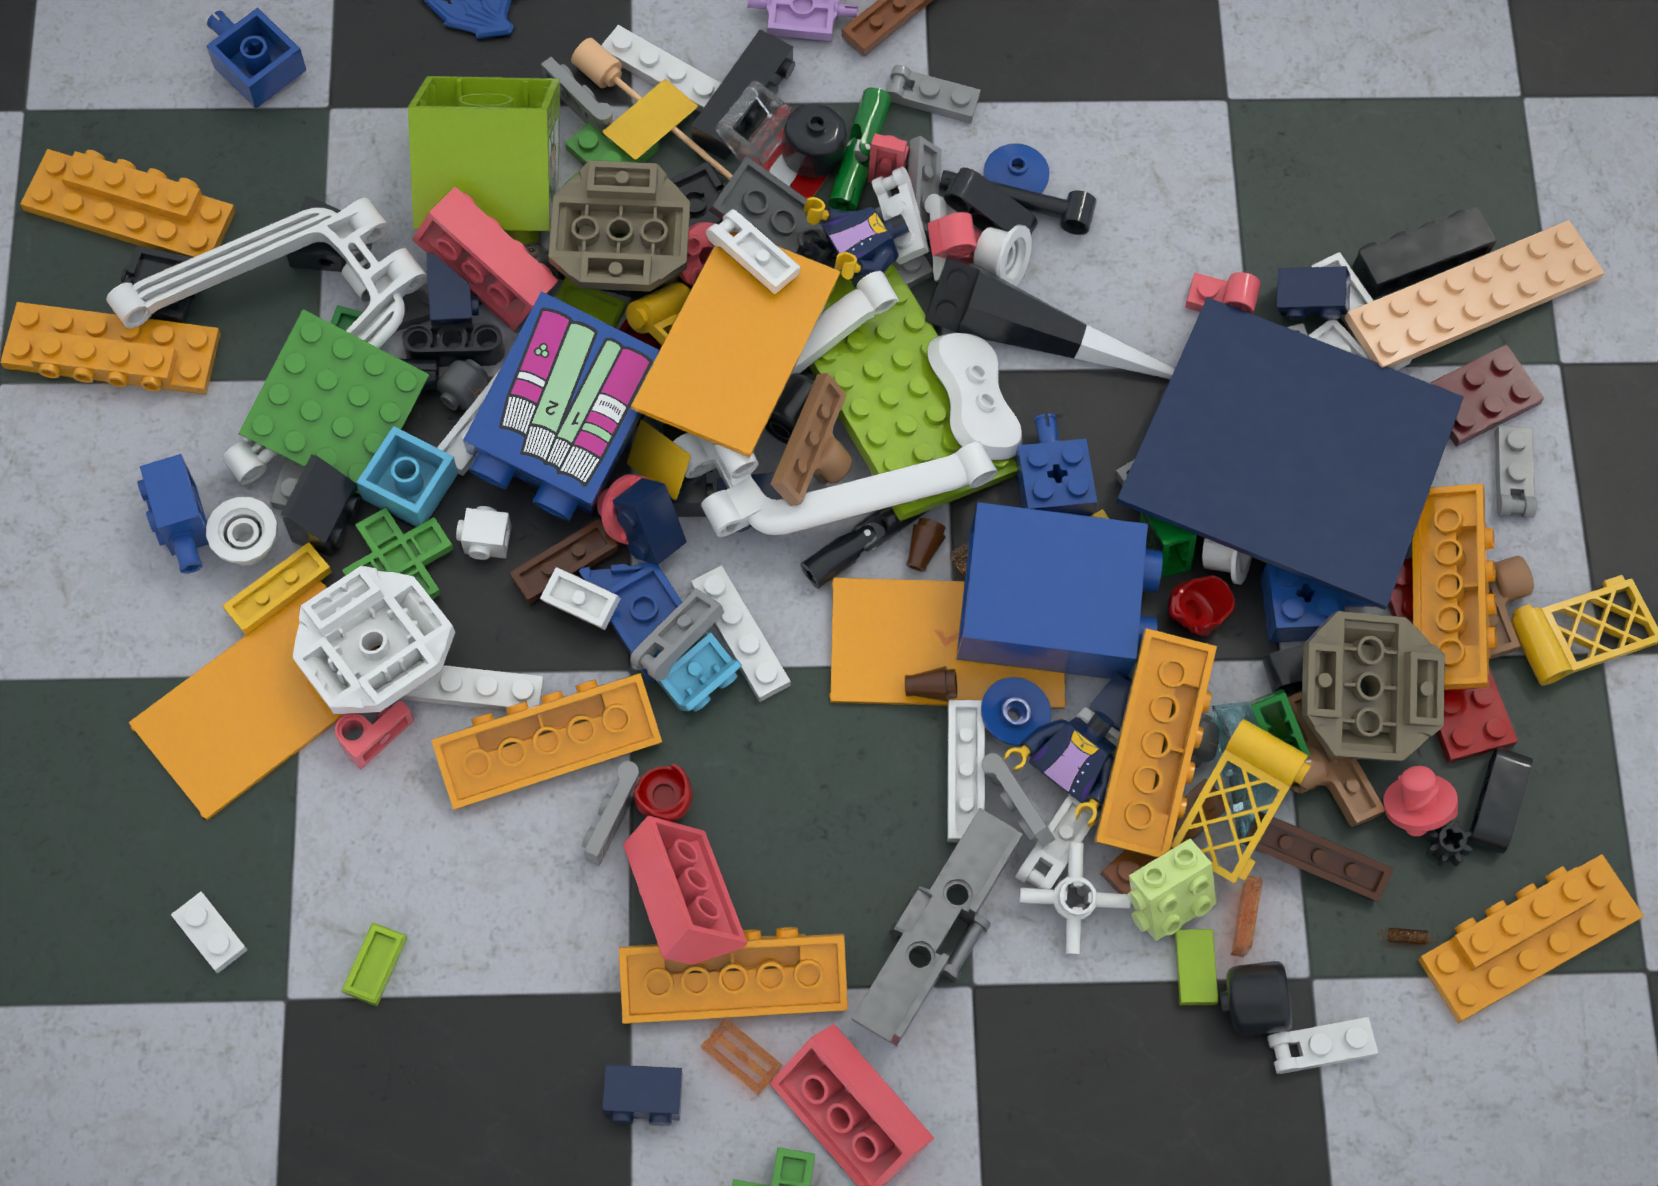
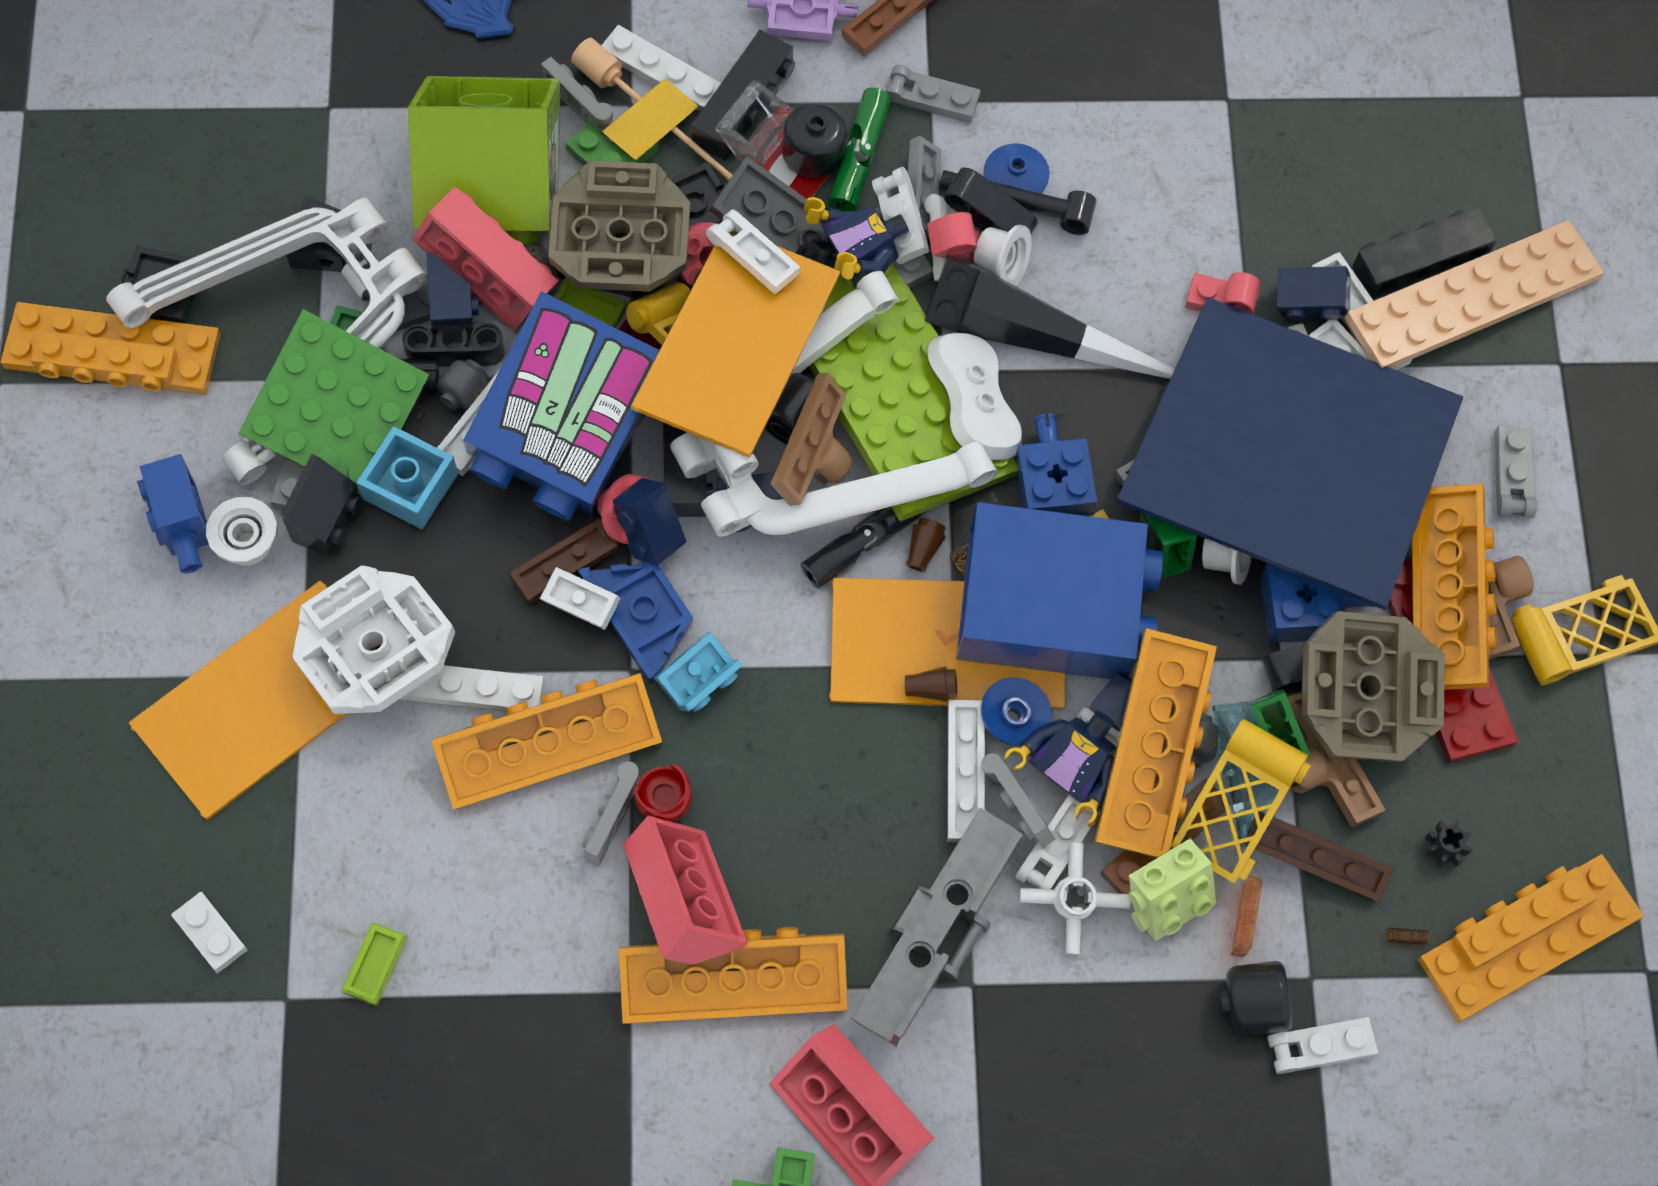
(127, 203): light orange plate -> none
(254, 55): blue brick -> none
(277, 588): yellow plate -> none
(375, 736): coral plate -> none
(402, 552): bright green plate -> none
(484, 533): white brick -> none
(642, 1094): dark blue brick -> none
(658, 458): yellow sticker -> none
(676, 634): light grey plate -> none
(717, 1036): clear orange tile -> none
(743, 636): white plate -> none
(886, 155): coral plate -> none
(1196, 967): lime tile -> none
(1201, 604): red hair -> none
(1420, 801): coral plate -> none
(1493, 393): plate -> none
(1500, 799): black beam -> none

